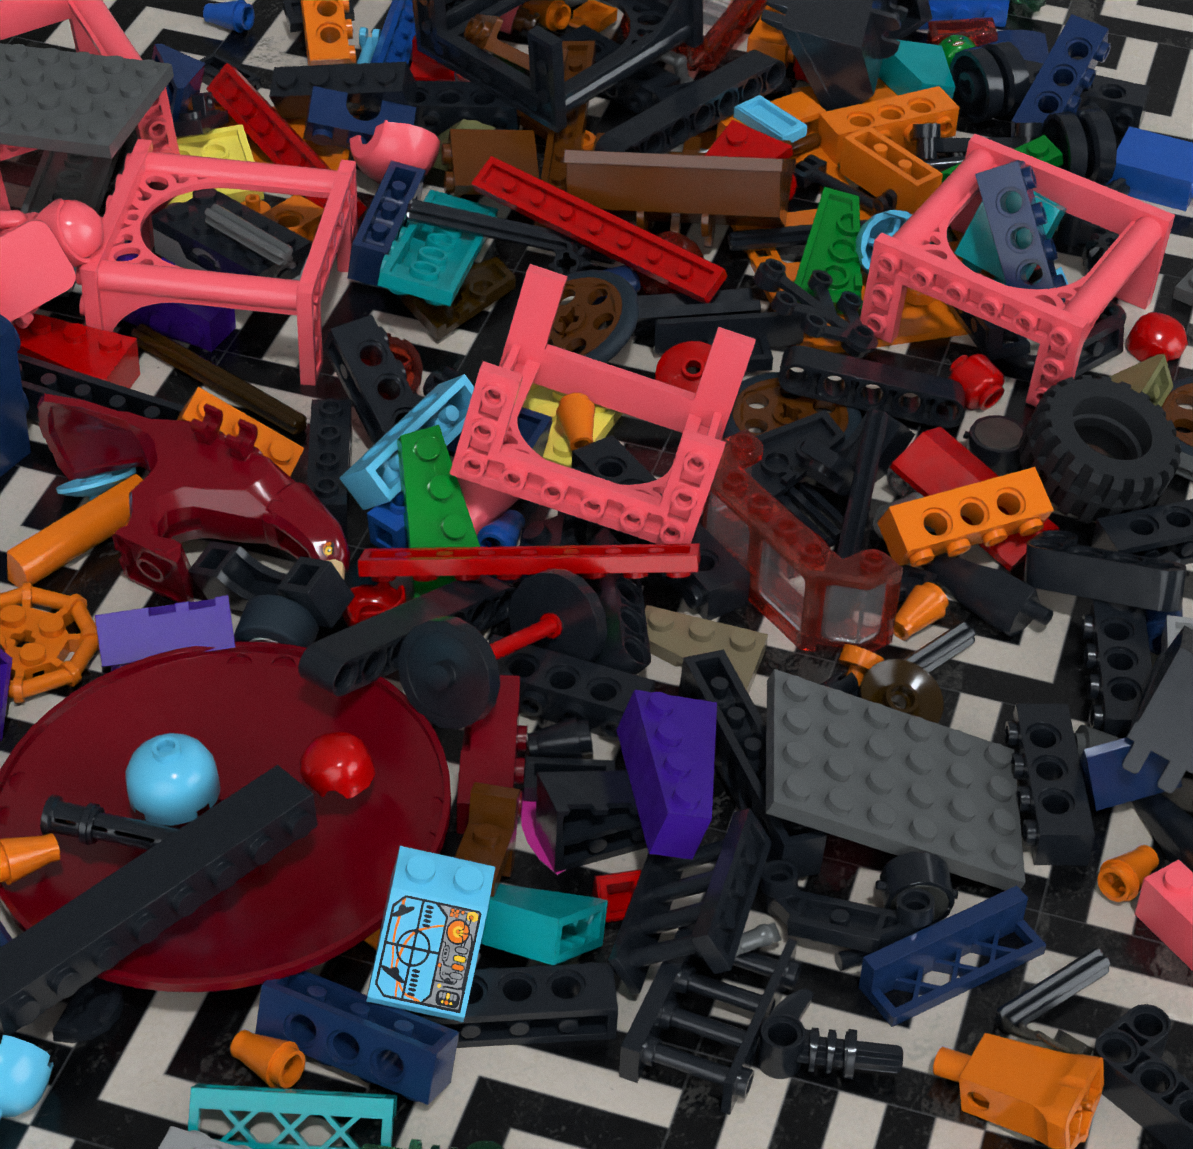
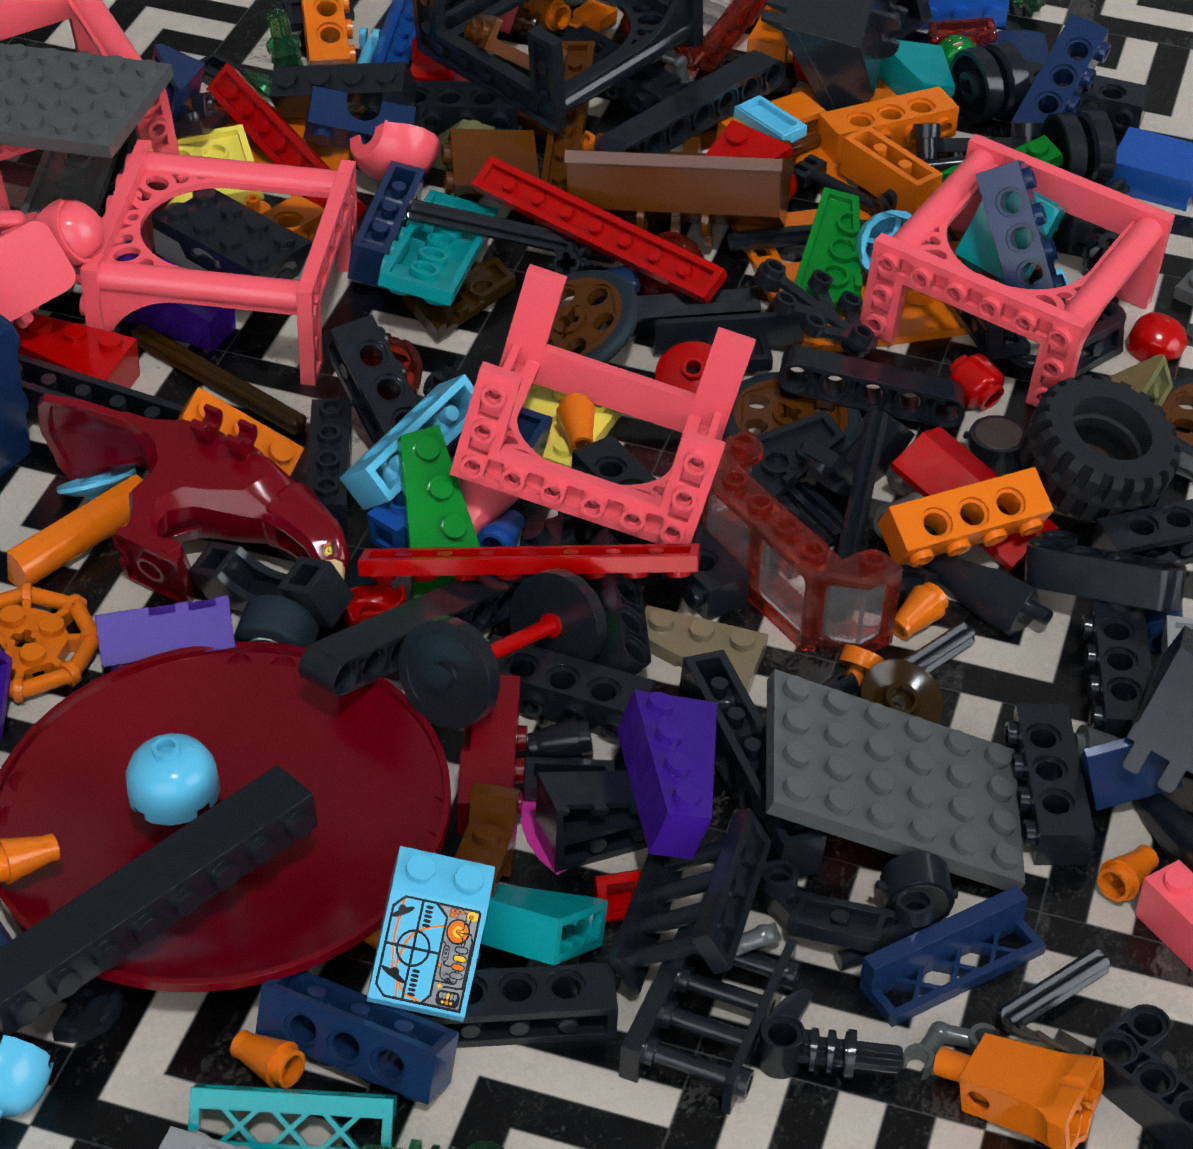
(93, 824): black pin -> none
(232, 15): blue cone -> none
(249, 235): dark grey axle -> none
(283, 49): none -> clear green piece
(337, 764): red hair -> none
(944, 1033): none -> dark grey arm

